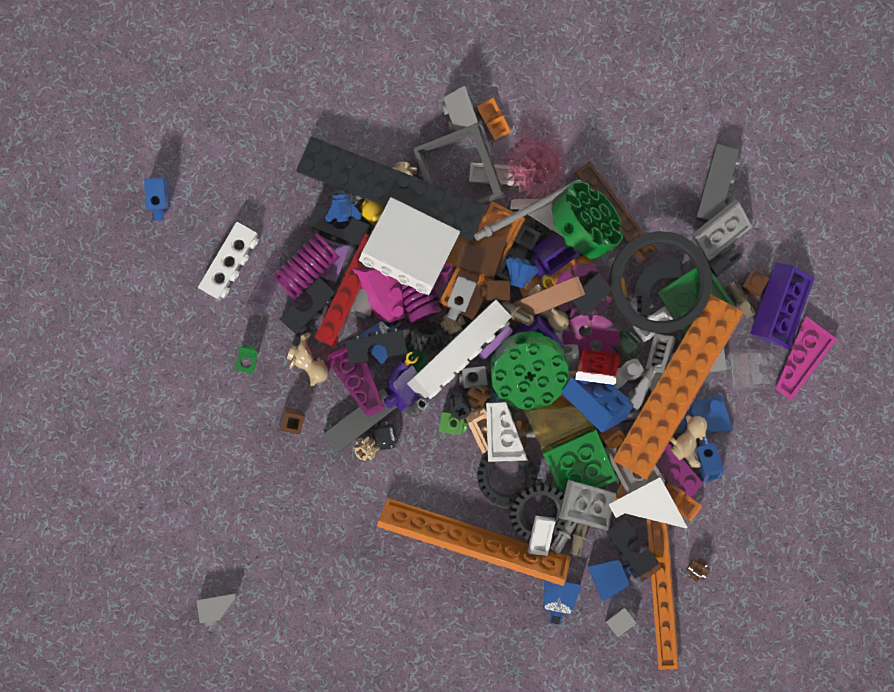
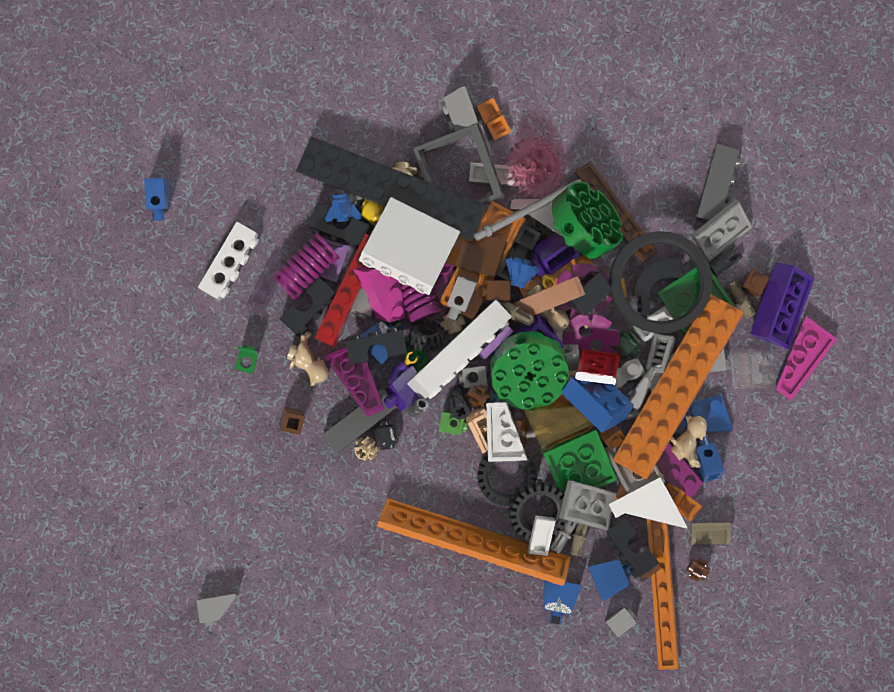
(710, 533): none -> dark tan hinge

